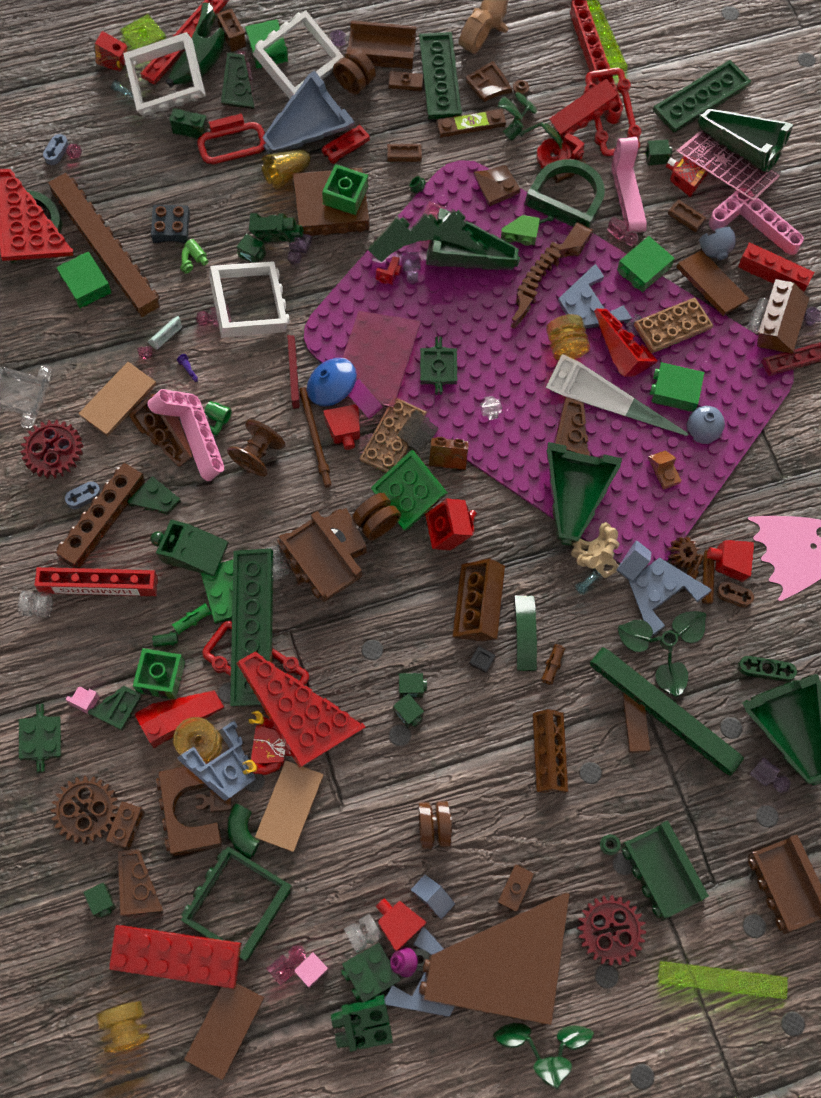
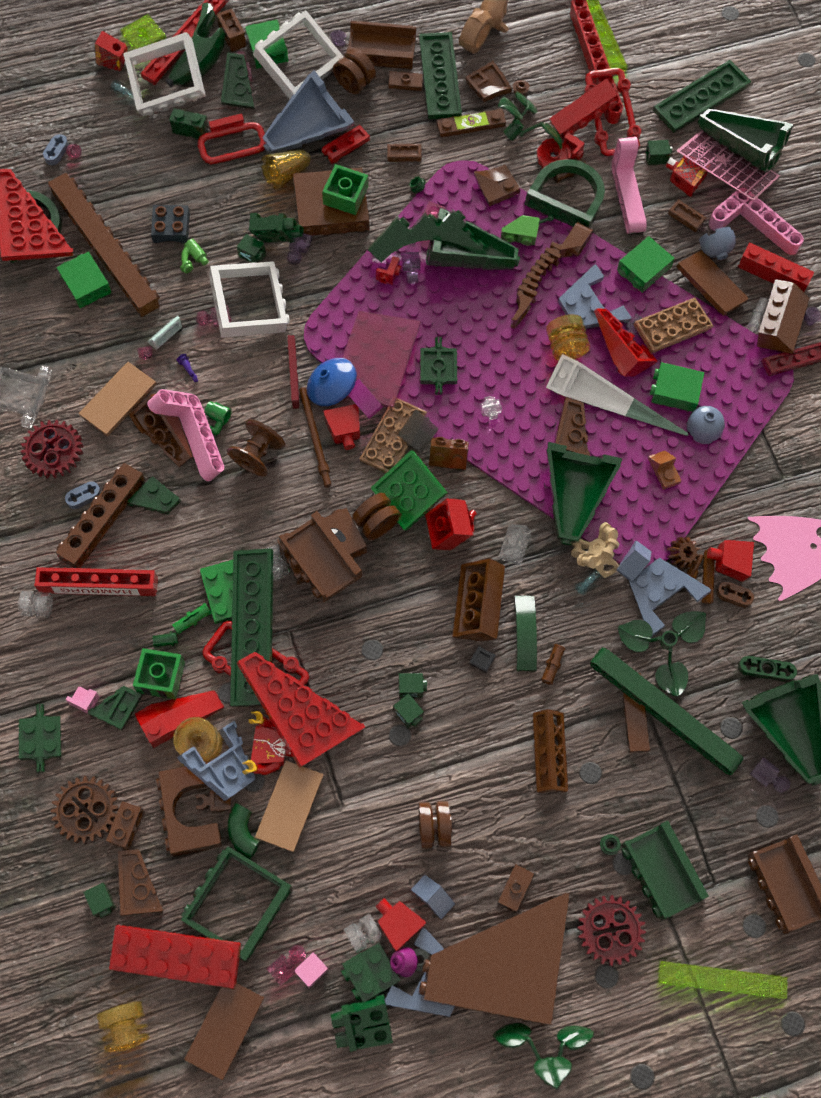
(189, 548): dark green slope -> none
(515, 543): none -> clear slope
(618, 229): clear pink plate -> none

